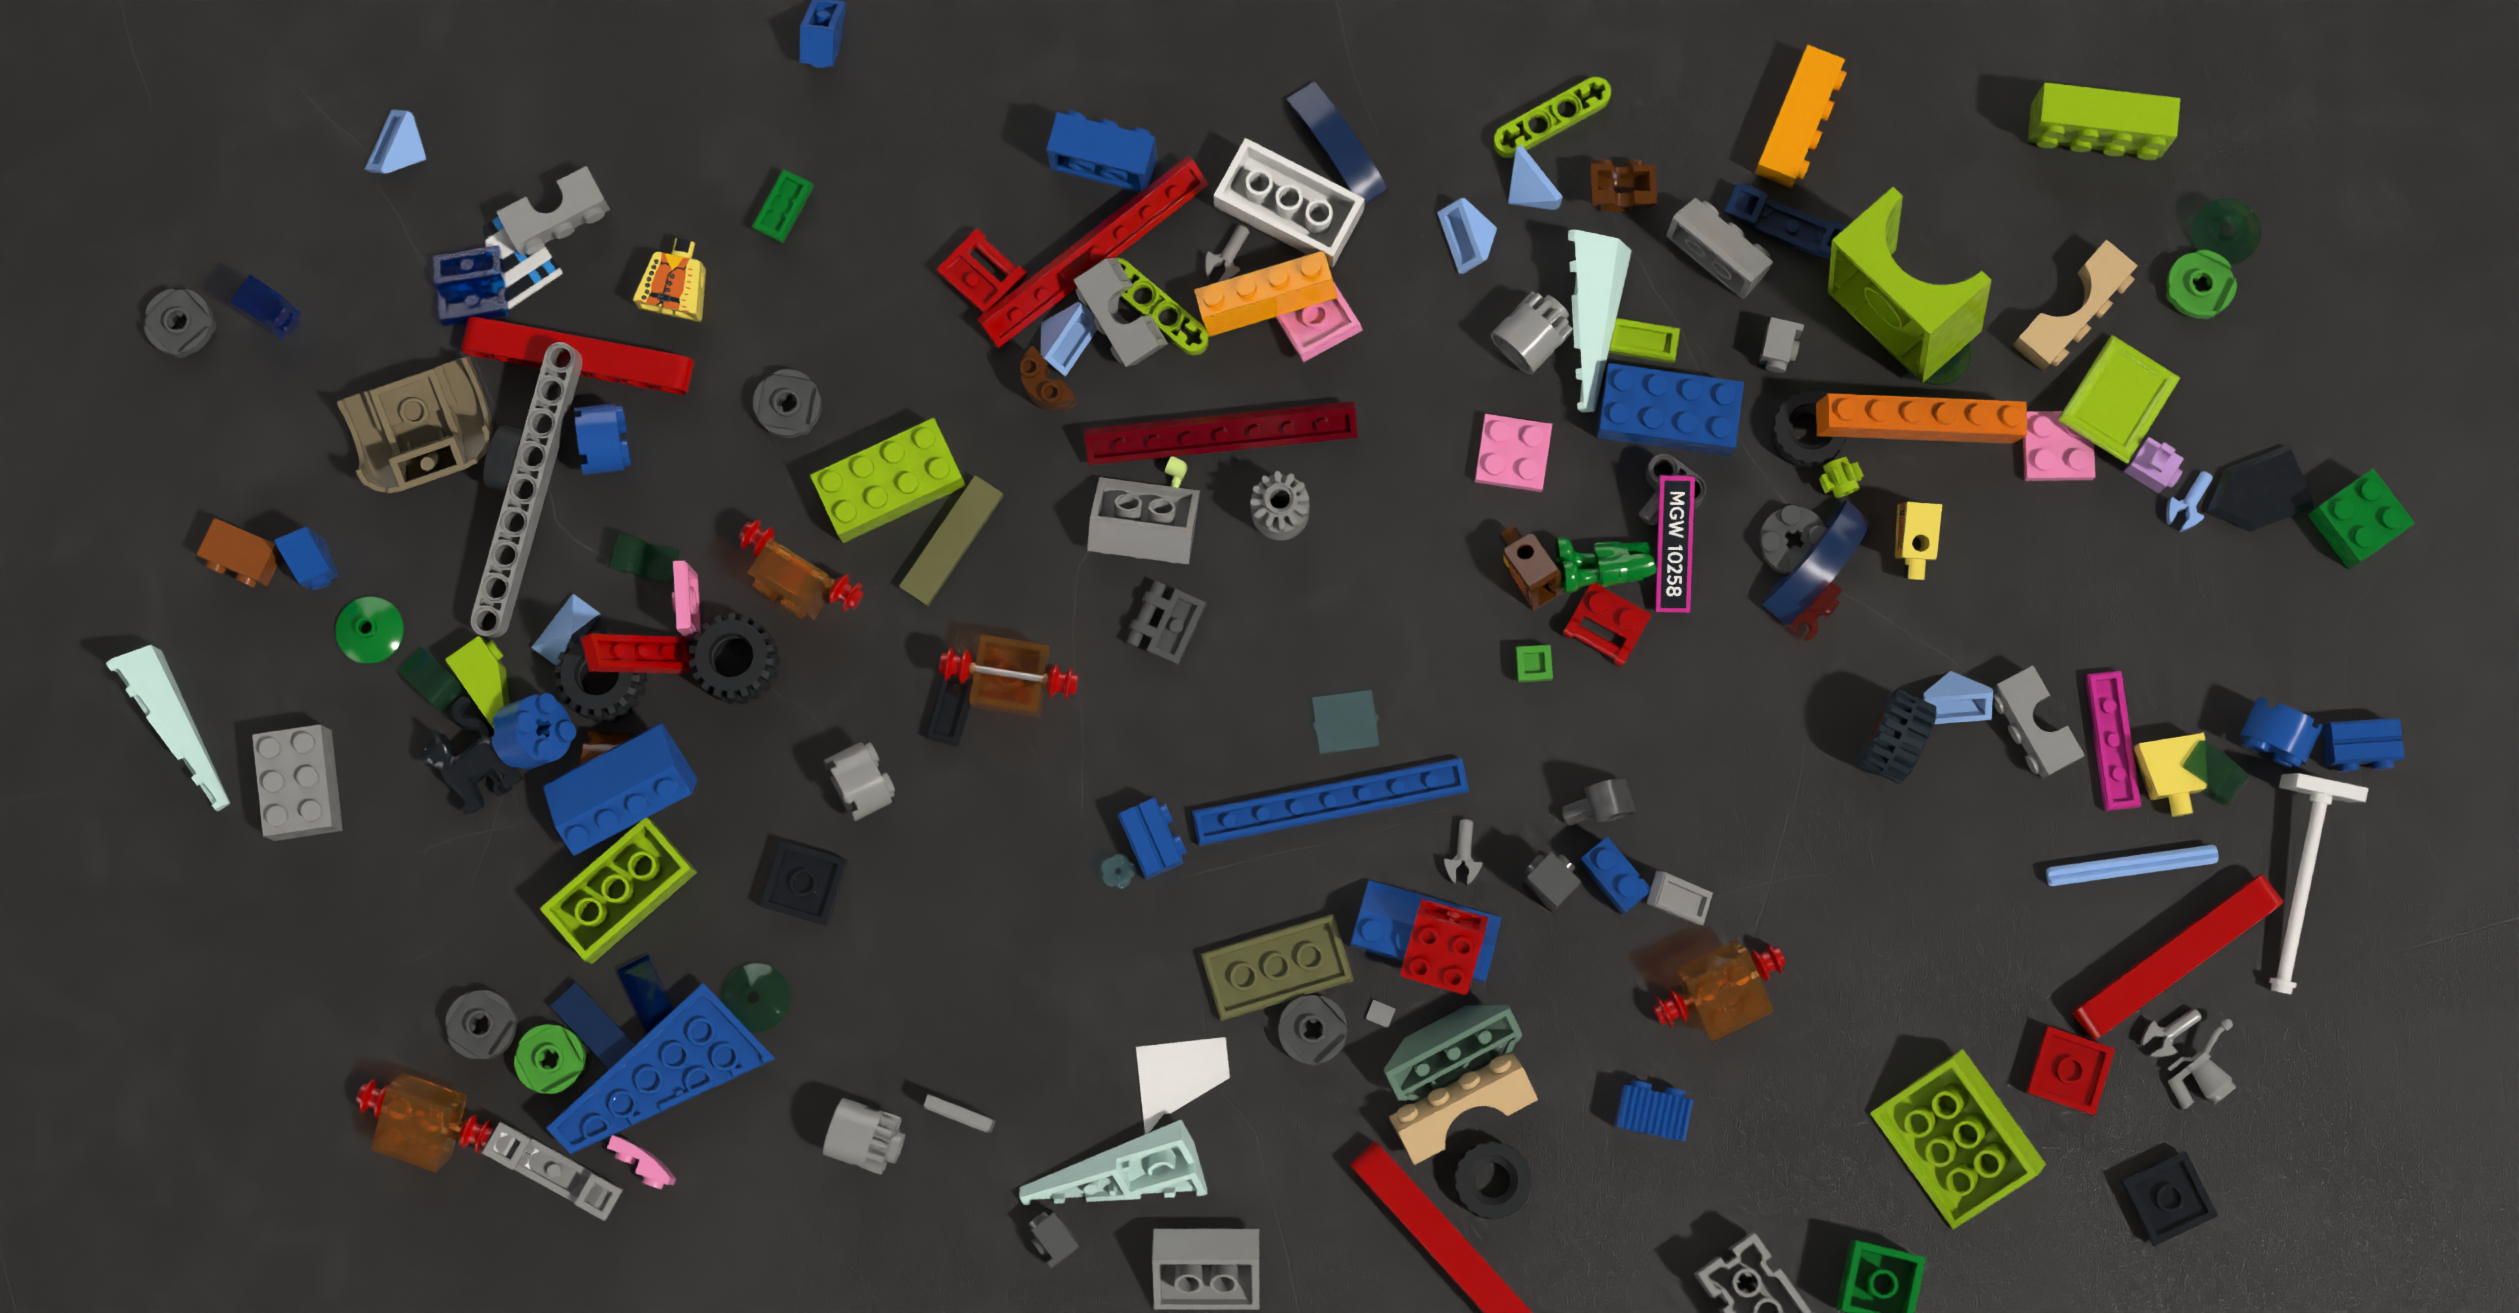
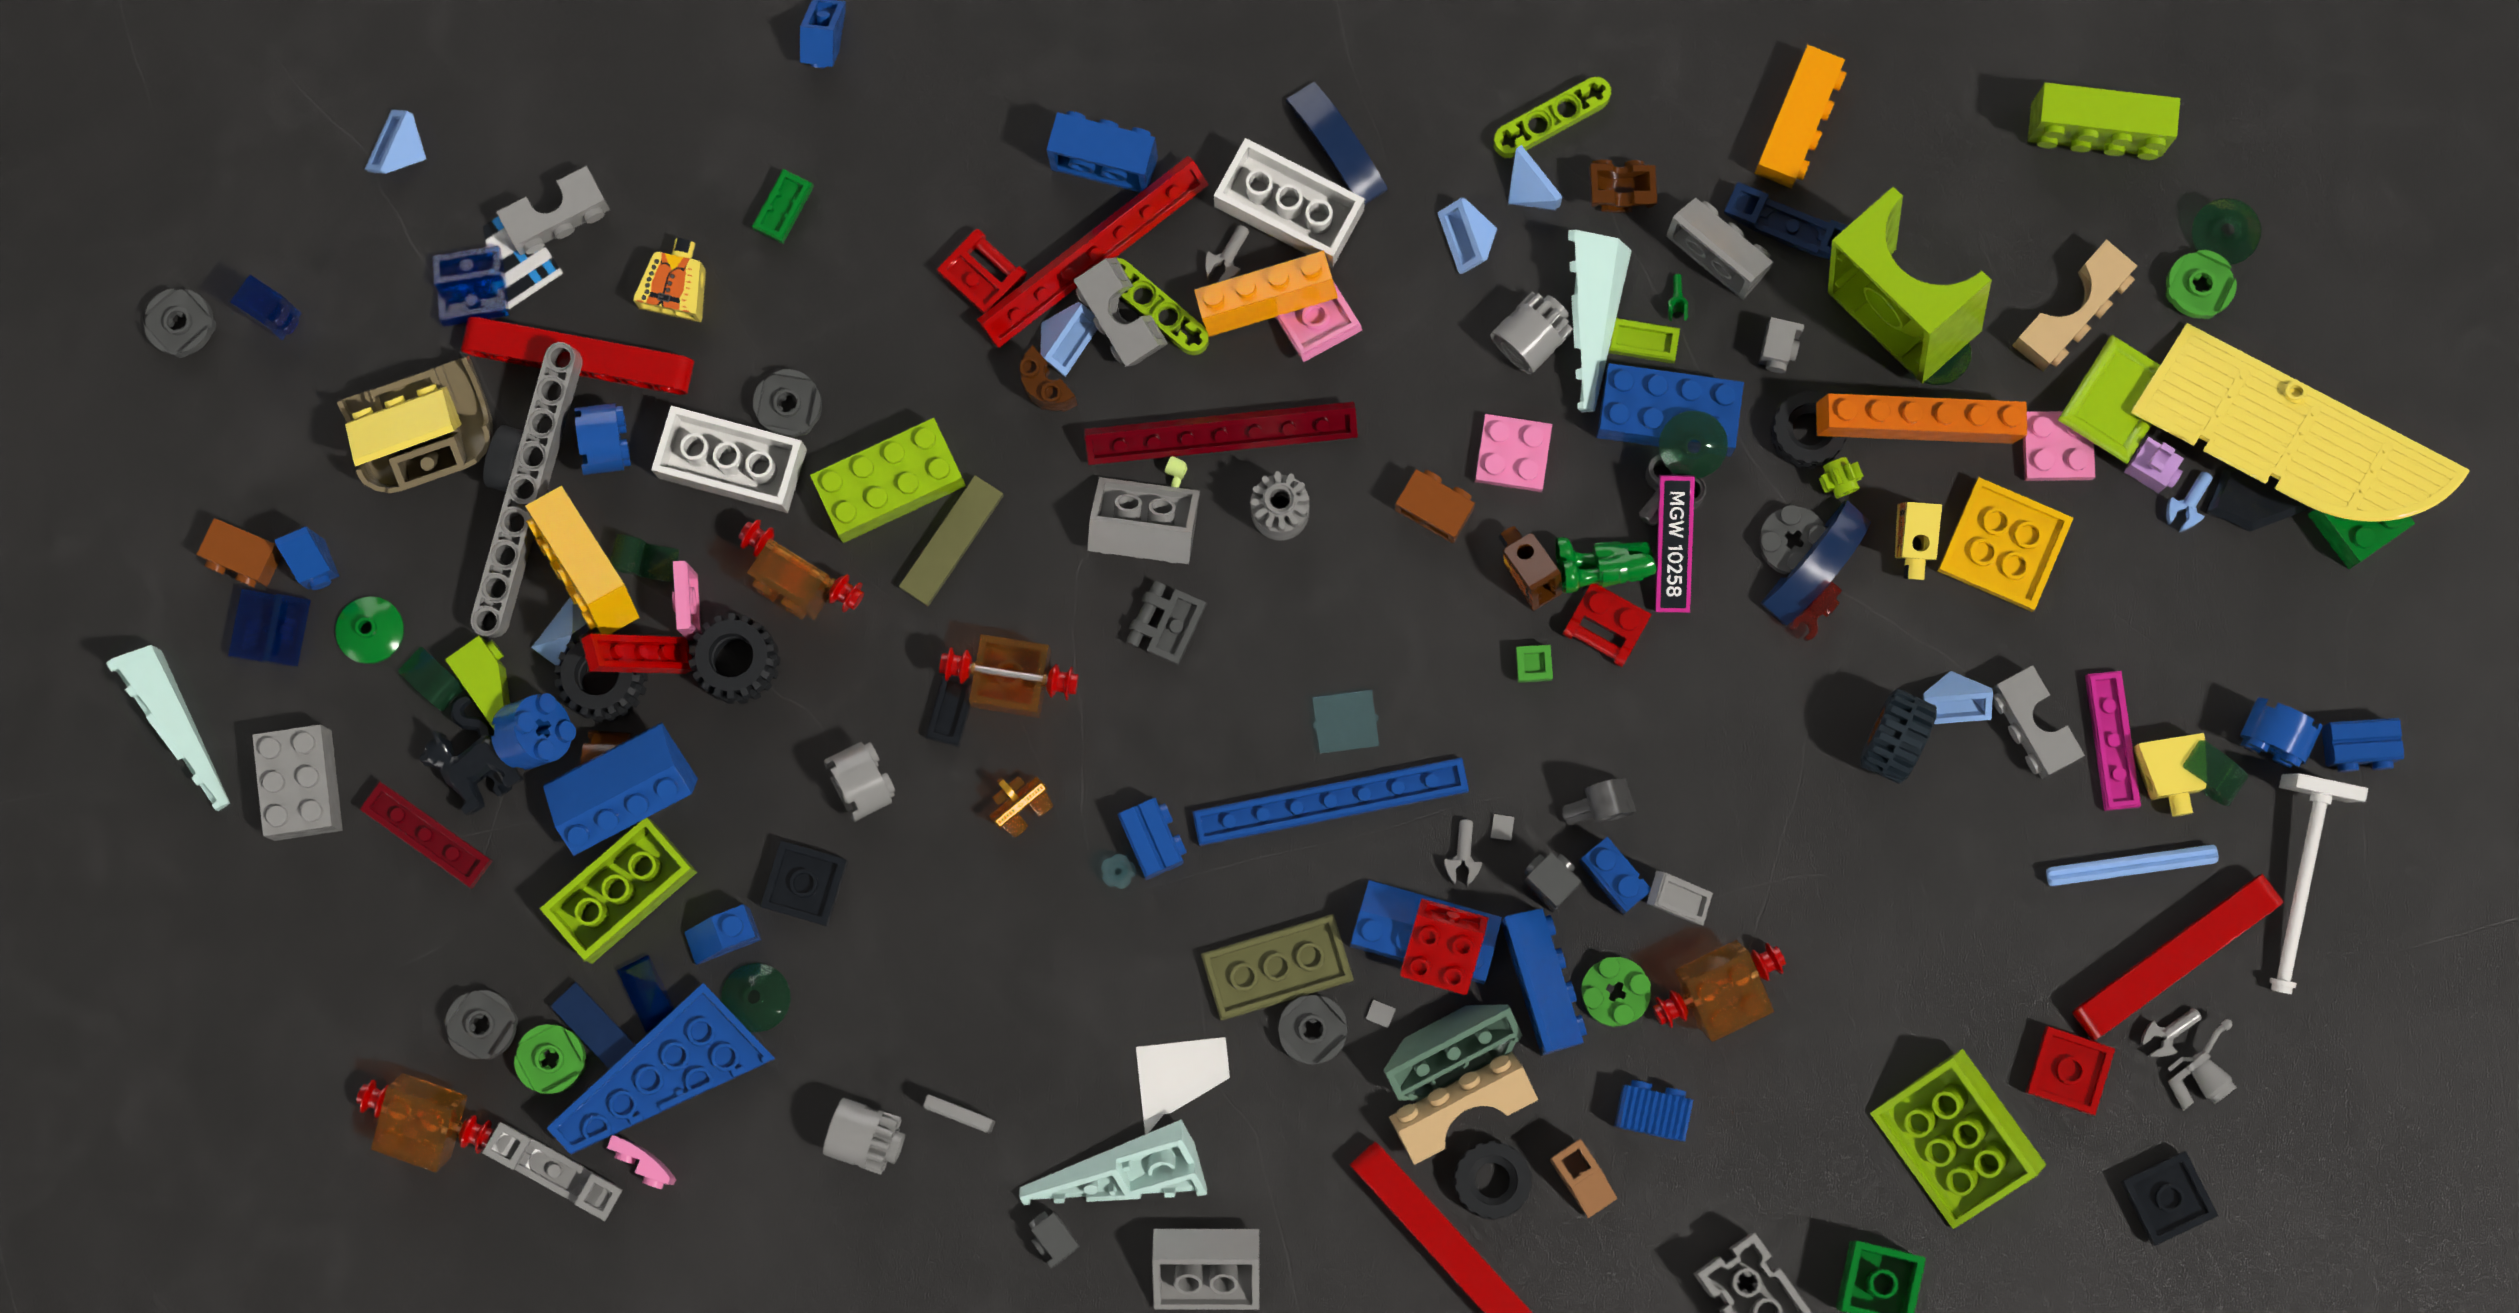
(269, 628): none -> clear blue slope
(401, 424): none -> light yellow slope
(426, 835): none -> dark red plate
(580, 562): none -> yellow brick
(722, 934): none -> blue slope
(729, 459): none -> white brick
(1008, 813): none -> clear orange hips
(1435, 505): none -> dark orange brick
(1502, 827): none -> light grey window
(1542, 981): none -> blue slope
(1583, 1178): none -> medium nougat slope
(1596, 997): none -> bright green plate
(1678, 302): none -> green hand
(1688, 427): none -> clear green dish
(2005, 544): none -> yellow plate
(2293, 433): none -> light yellow door

